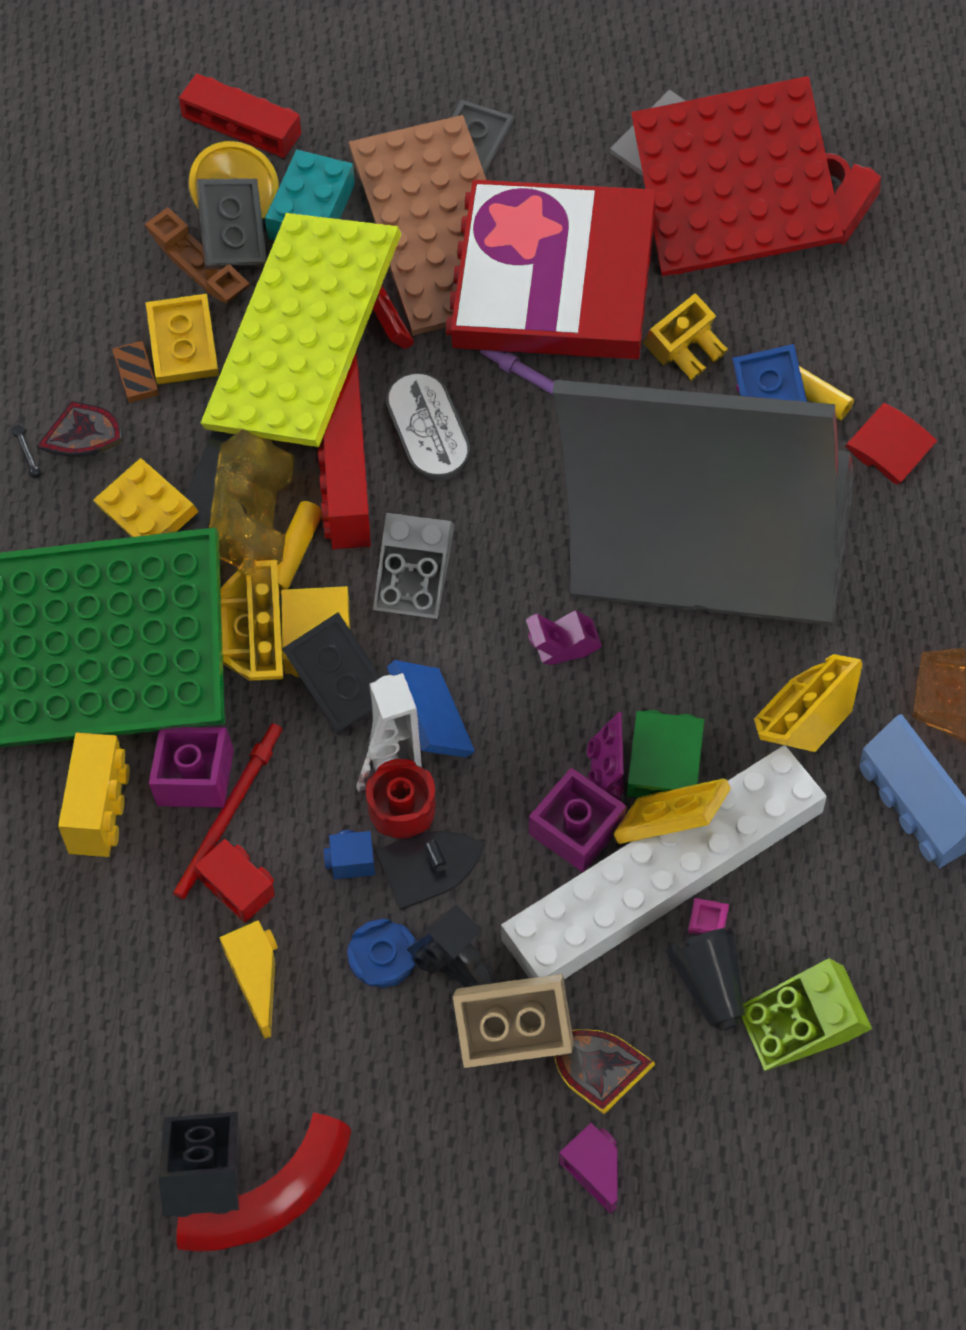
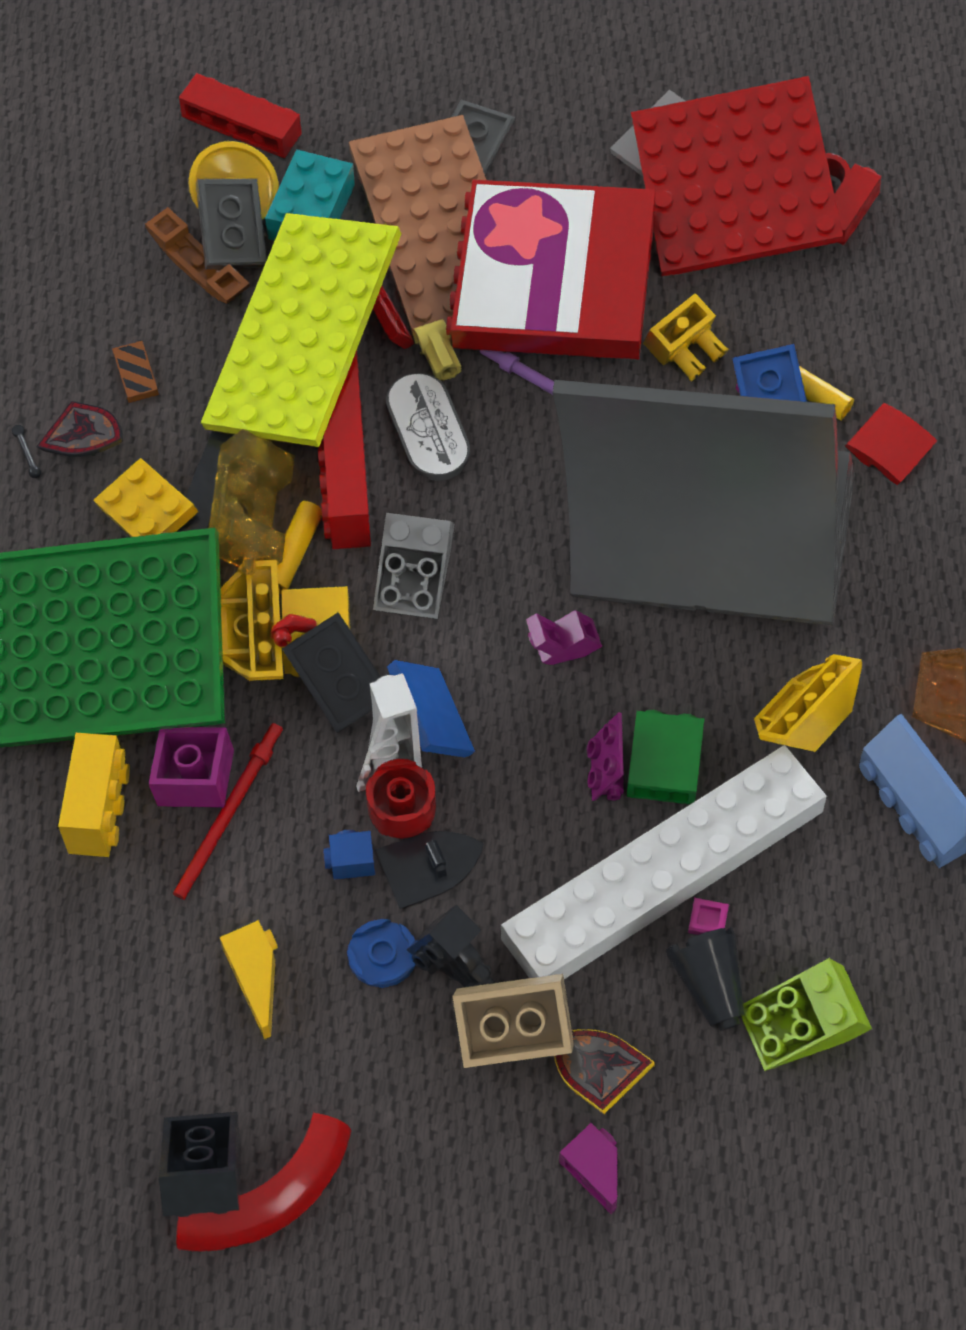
(182, 339): yellow plate -> none
(235, 879): red brick -> none
(292, 623): none -> red arm
(437, 349): none -> light yellow piece
(576, 819): magenta brick -> none
(672, 811): yellow tile -> none

